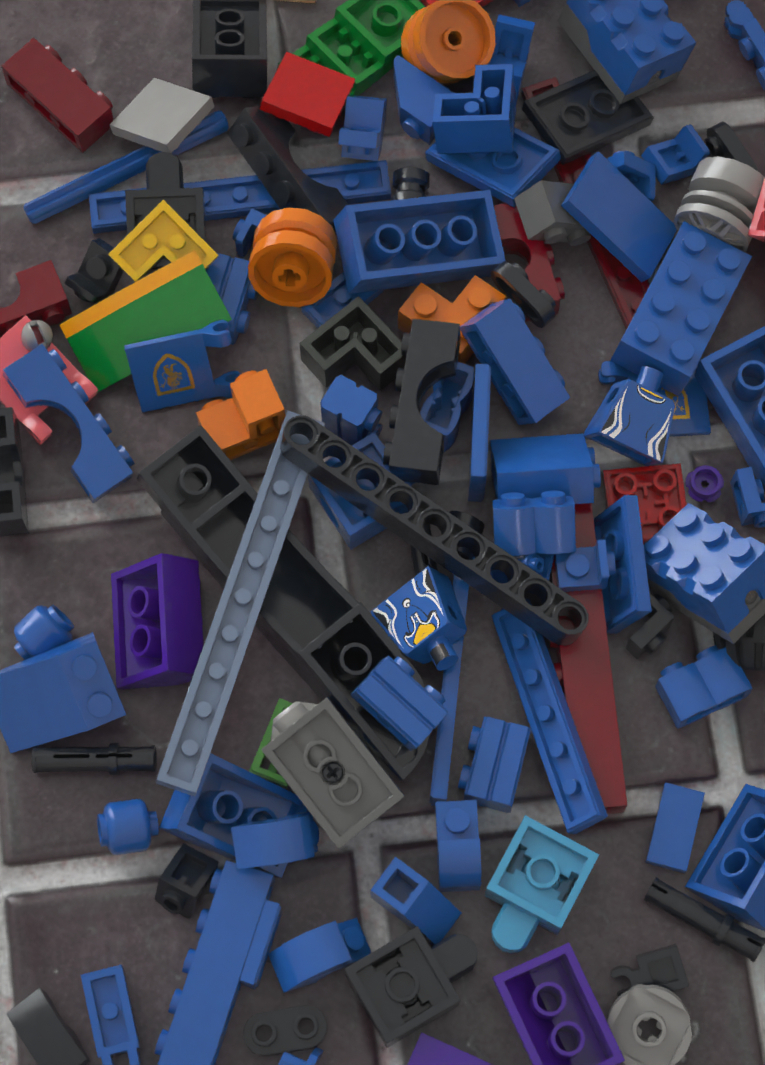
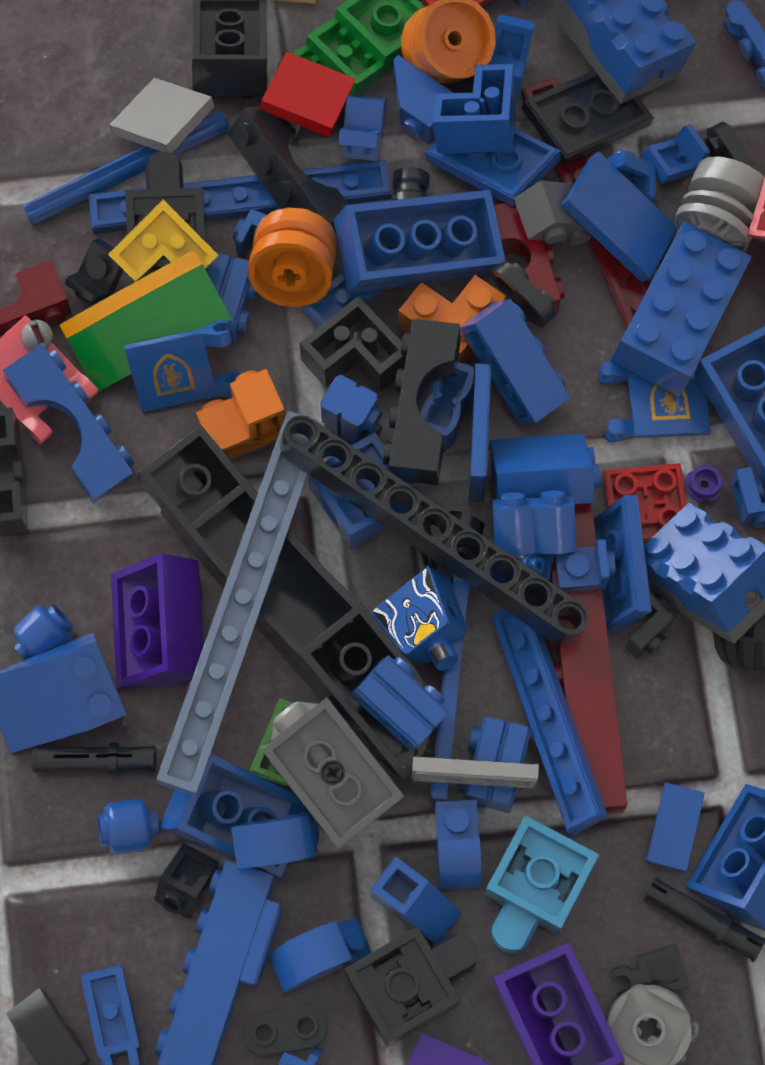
(58, 94): dark red brick -> none
(474, 772): none -> light grey tile
(634, 419): blue torso -> none
(702, 686): blue brick -> none

